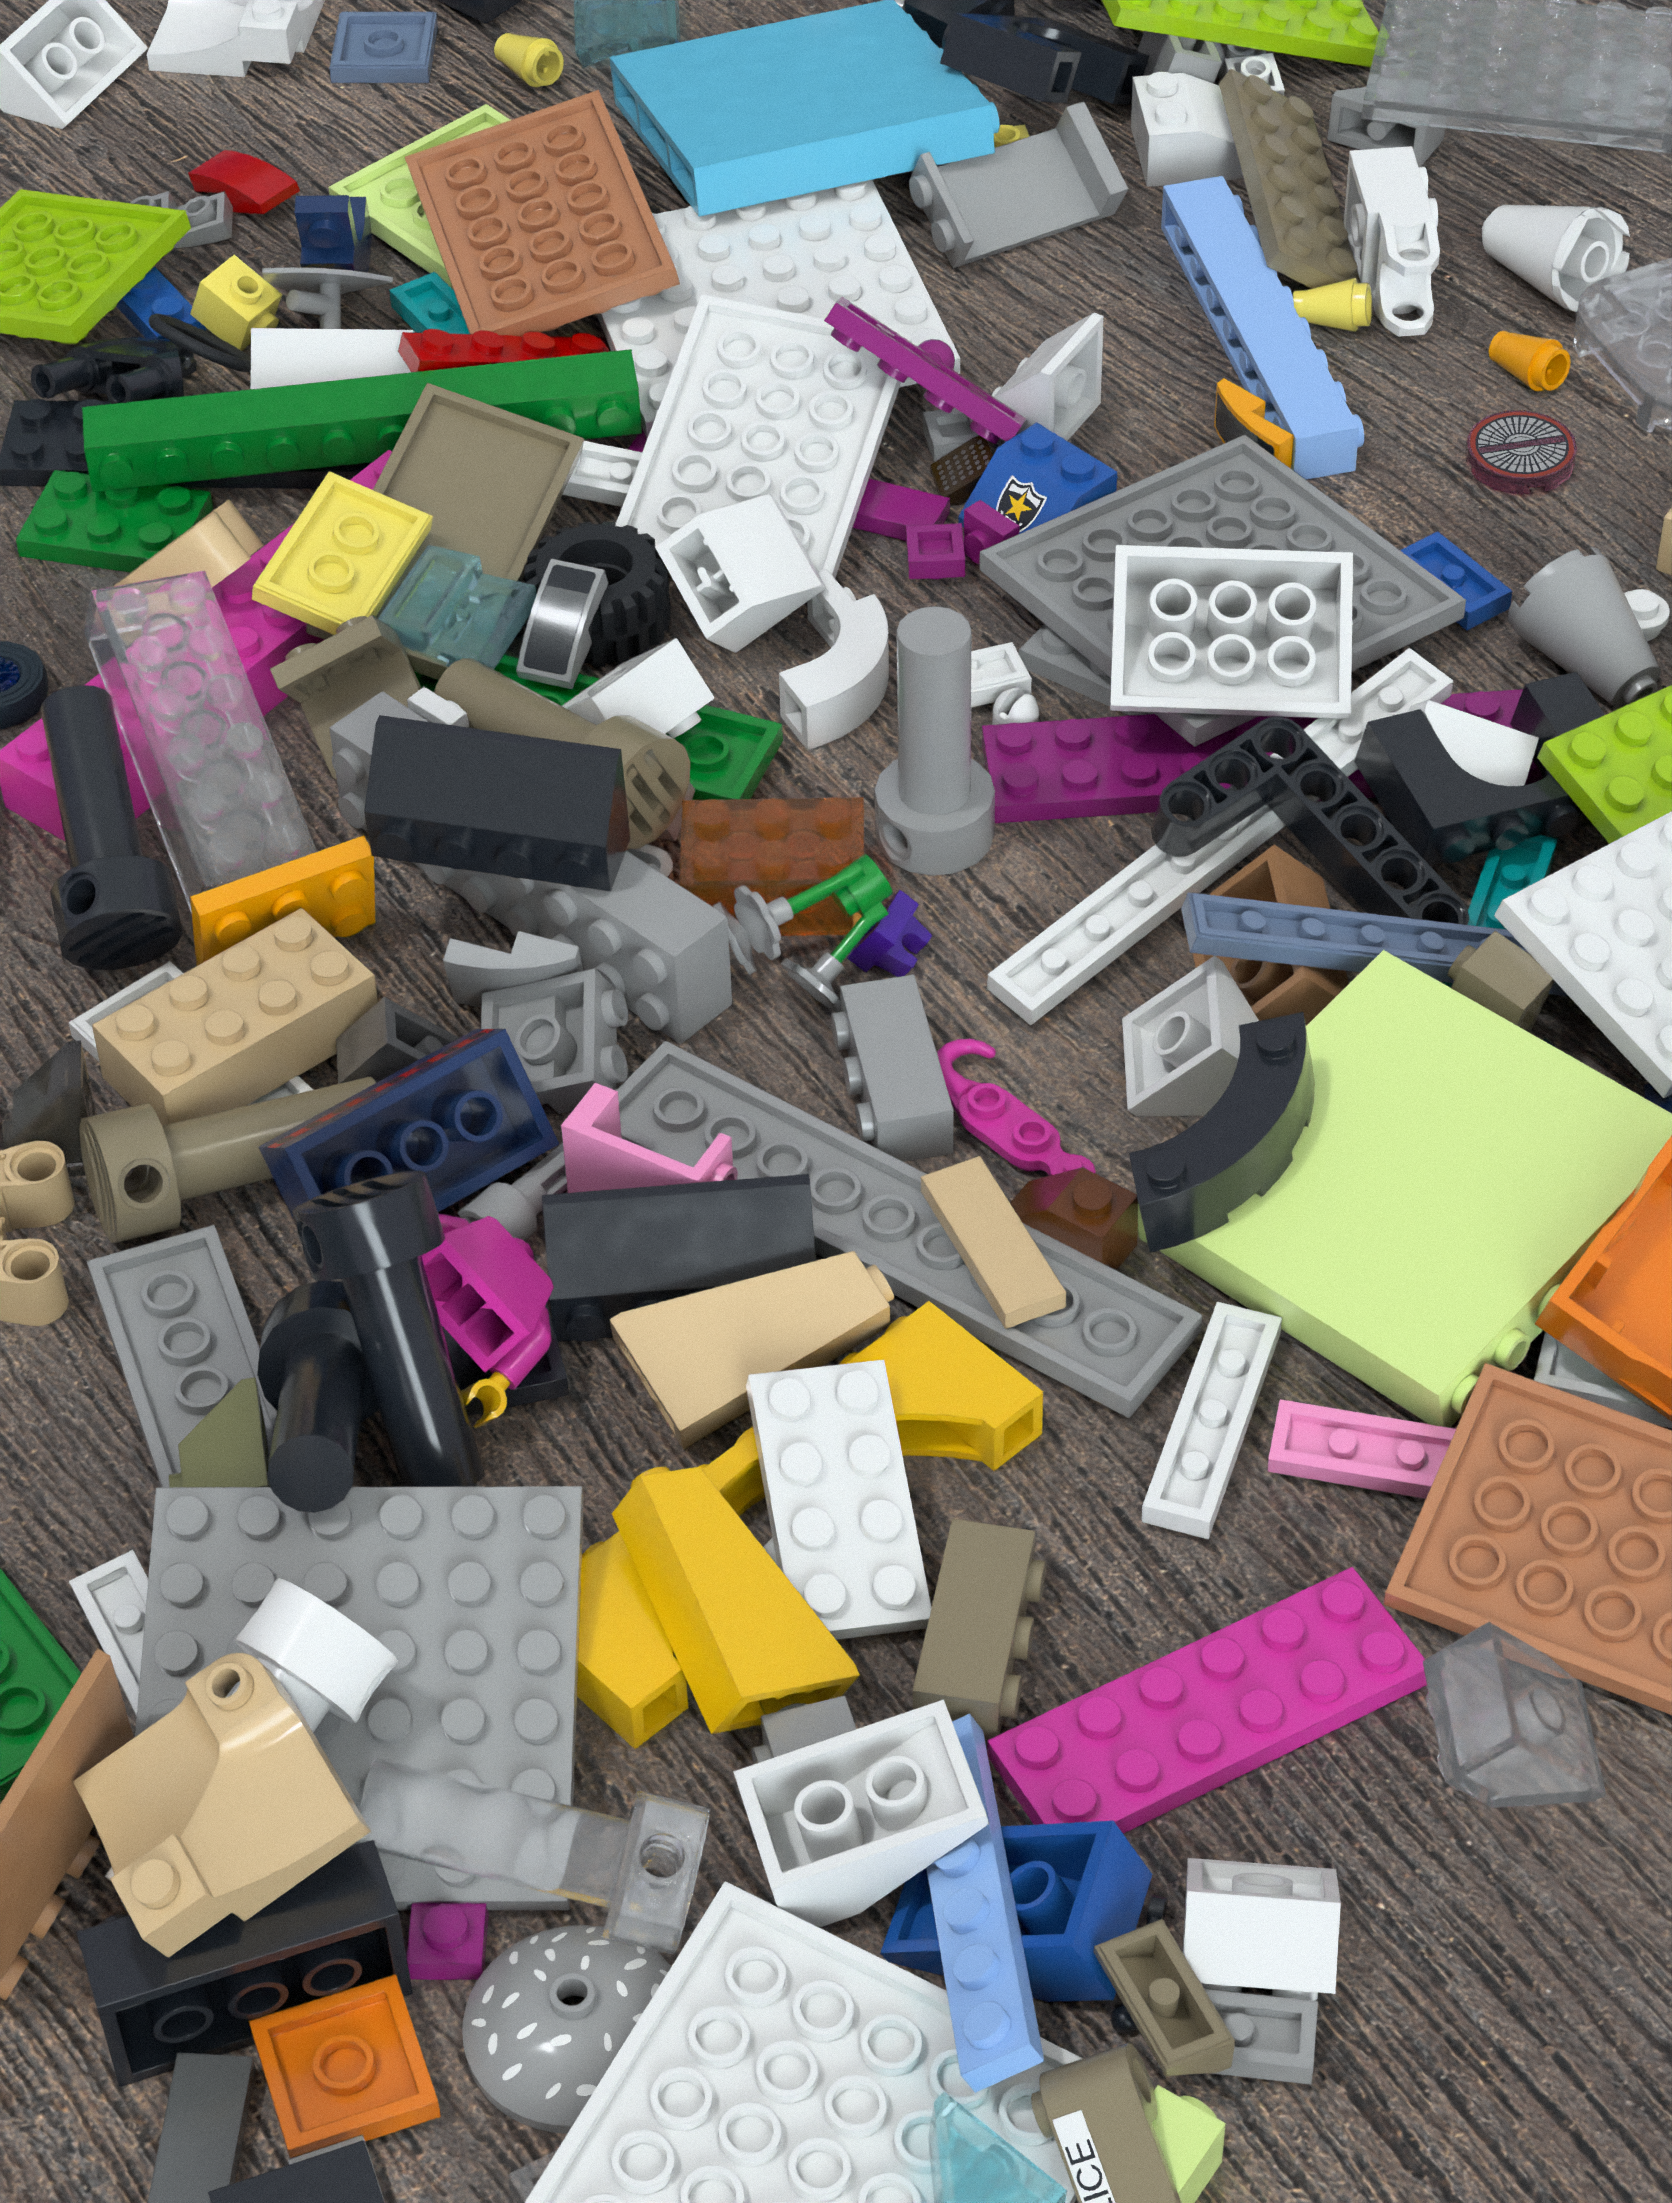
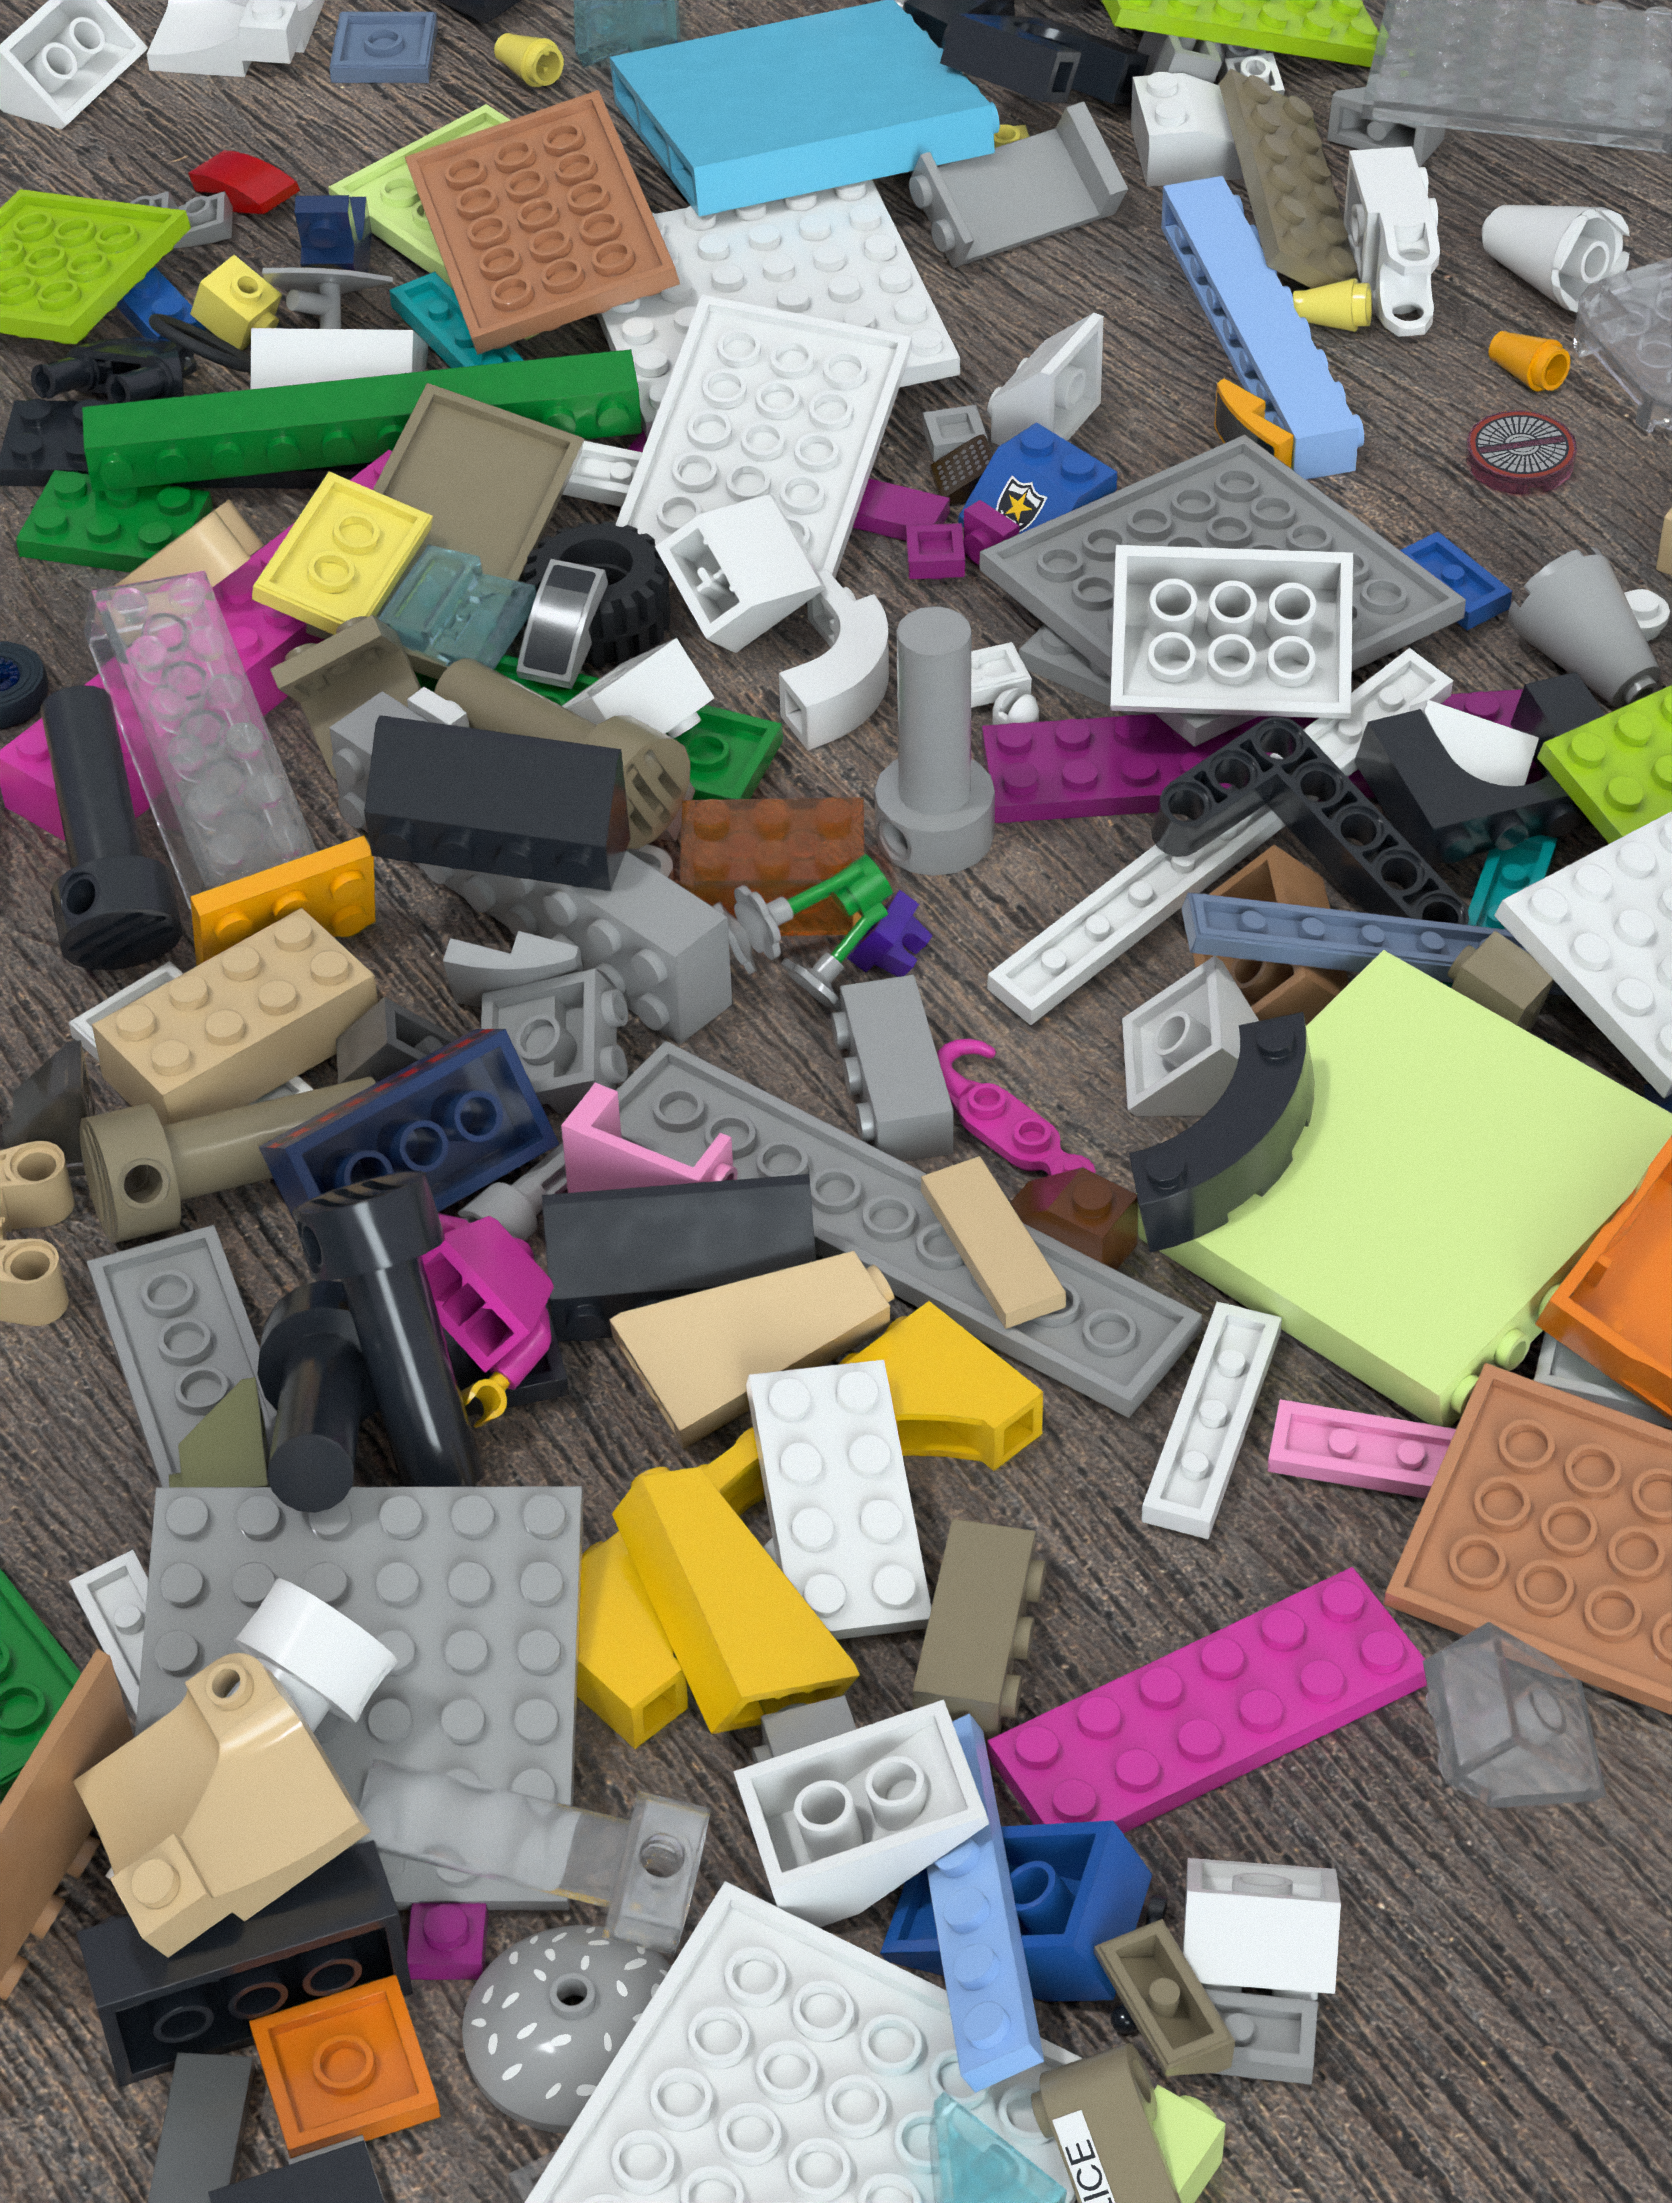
(441, 350): red plate -> none
(928, 365): magenta plate -> none

